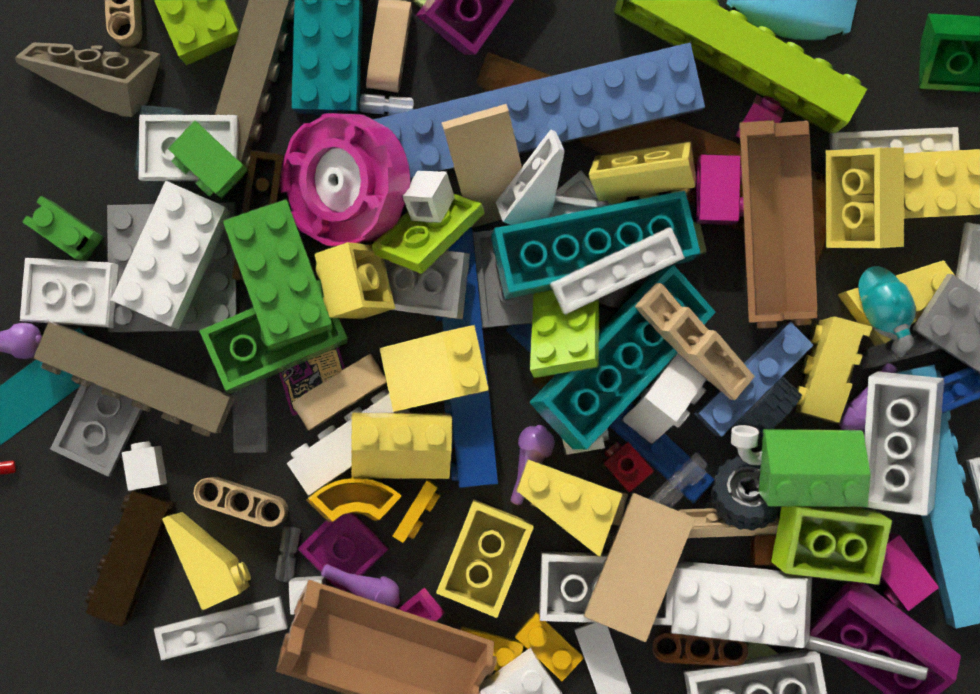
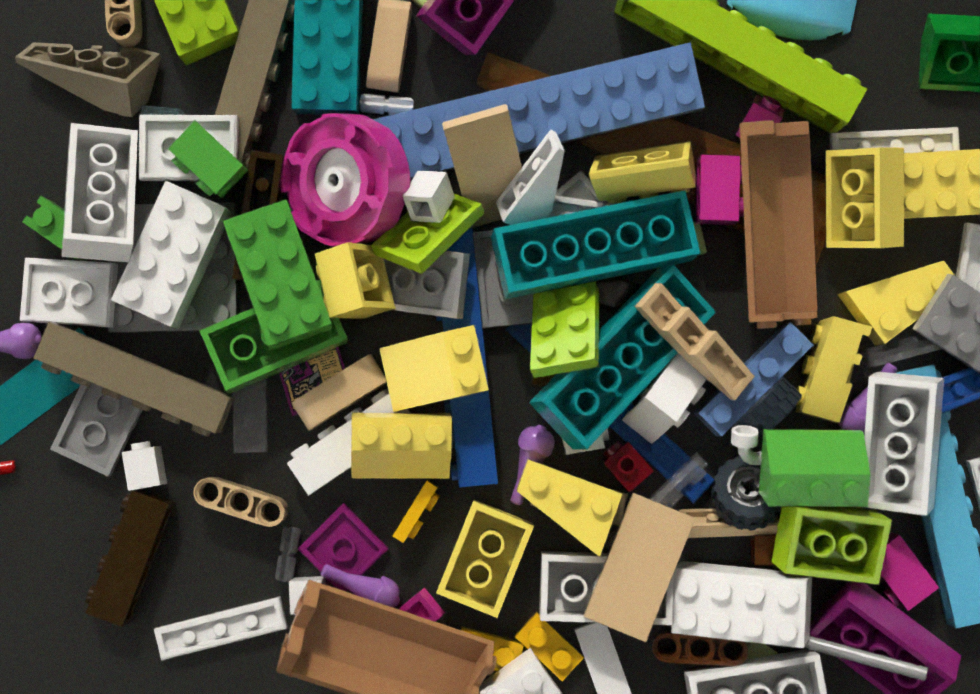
(100, 193): none -> white brick
(208, 564): light yellow slope -> none
(354, 496): yellow brick -> none
(617, 270): white tile -> none
(888, 306): teal hair -> none

